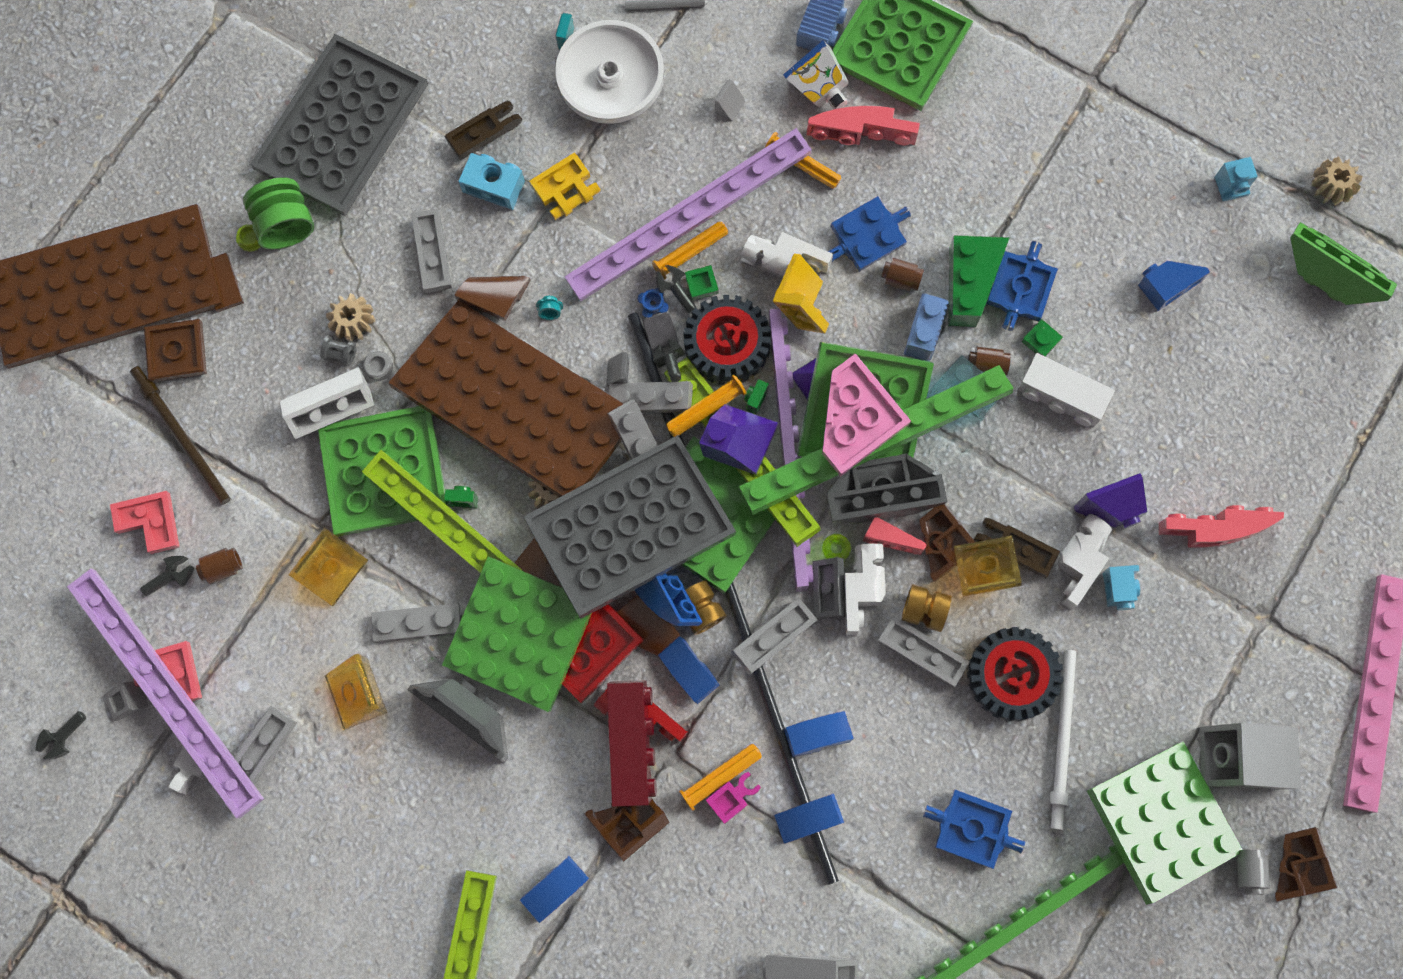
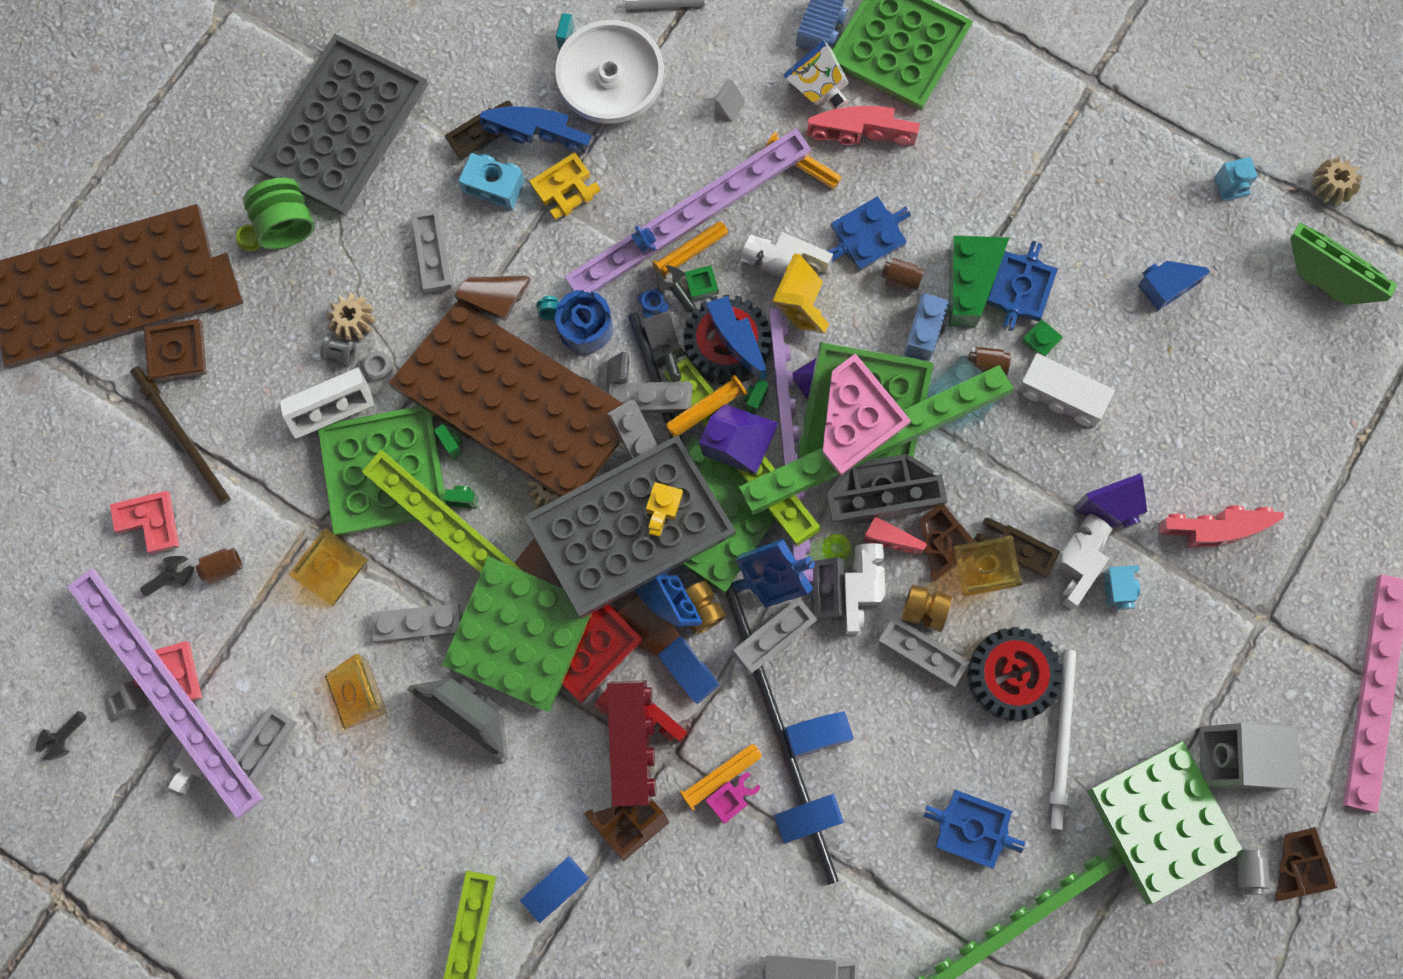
(450, 441): none -> green plate
(524, 122): none -> blue slope
(584, 321): none -> blue brick
(644, 239): none -> blue plate
(662, 505): none -> yellow plate
(736, 336): none -> blue slope
(773, 573): none -> blue plate

